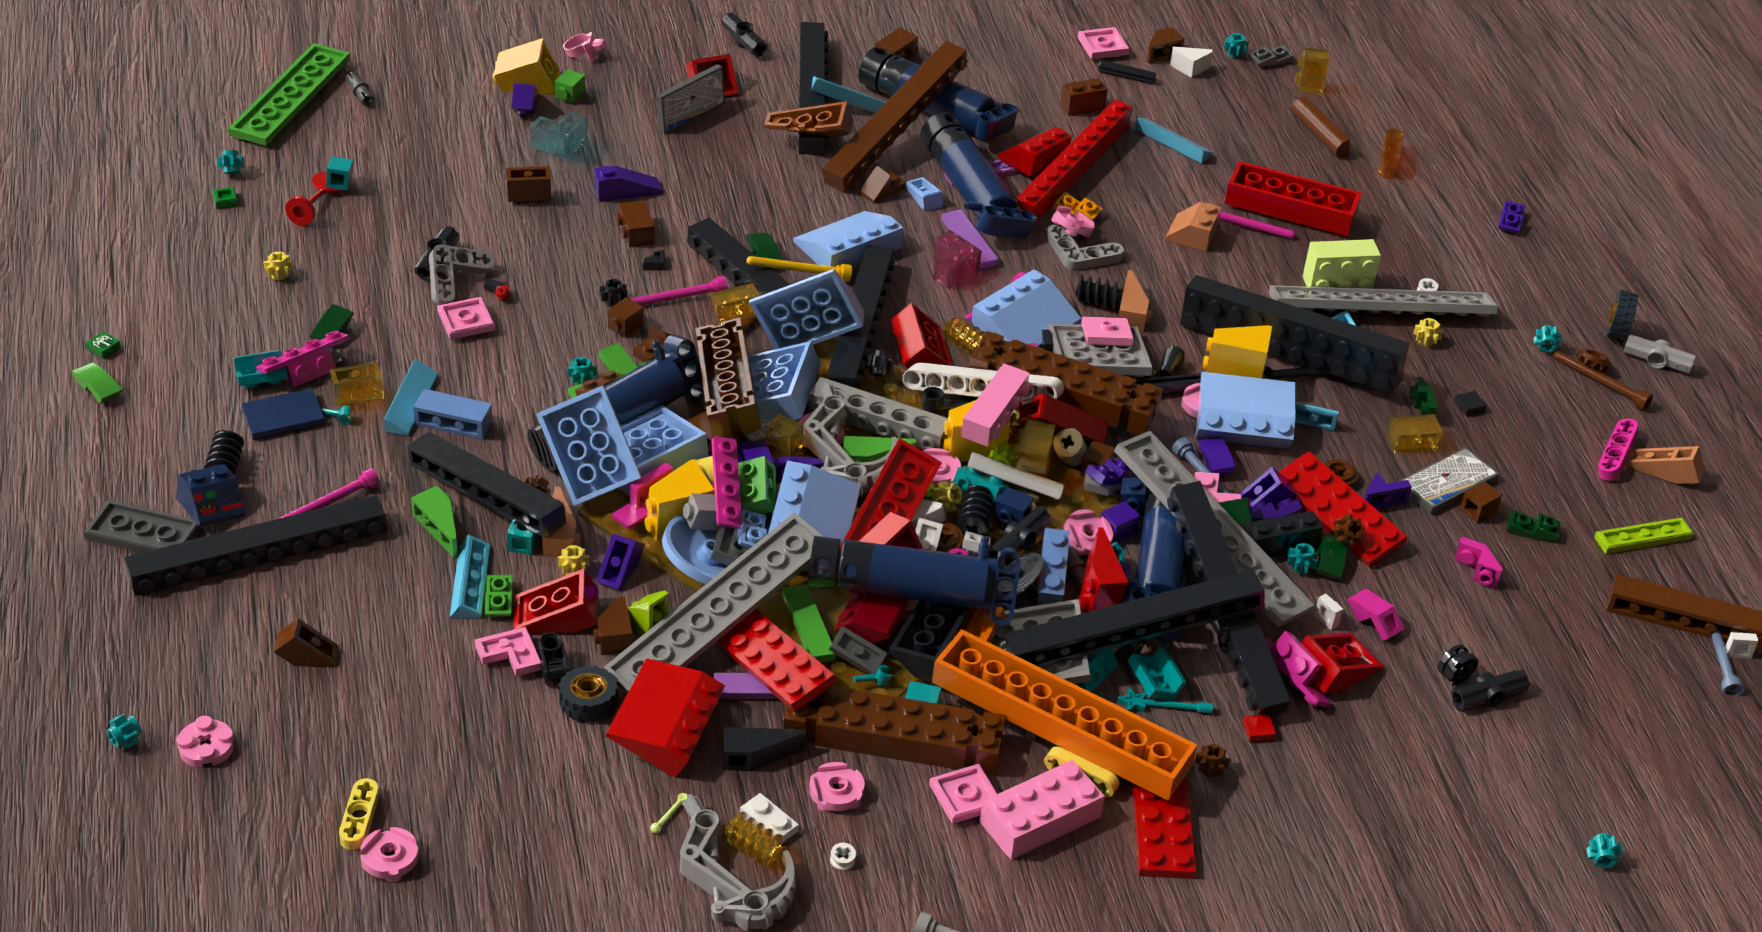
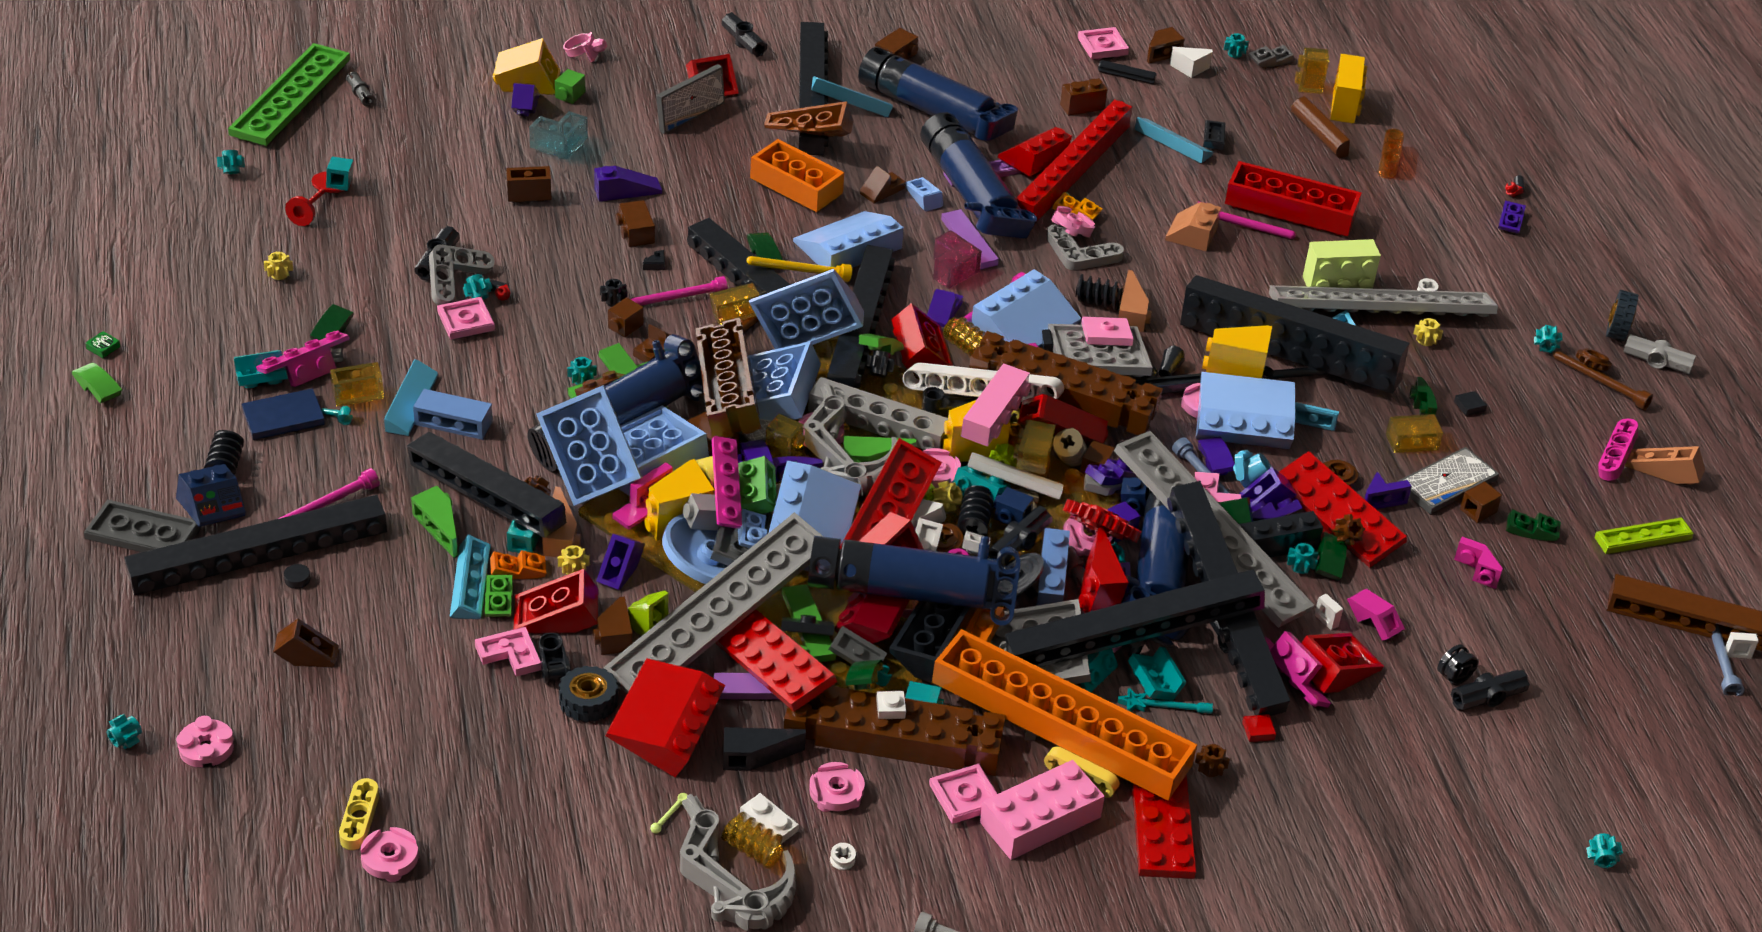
(225, 197): green tile -> none
(297, 576): none -> black tile
(477, 286): none -> teal gear
(525, 566): none -> orange slope
(797, 175): none -> orange brick
(807, 624): none -> black plate
(863, 674): none -> dark green slope
(881, 343): none -> bright green slope
(891, 705): none -> white plate
(894, 116): reddish brown brick -> none
(944, 306): none -> dark purple slope
(1096, 517): none -> red gear
(1214, 135): none -> black plate
(1250, 467): none -> medium azure piece
(1348, 88): none -> yellow brick
(1517, 186): none -> red arm

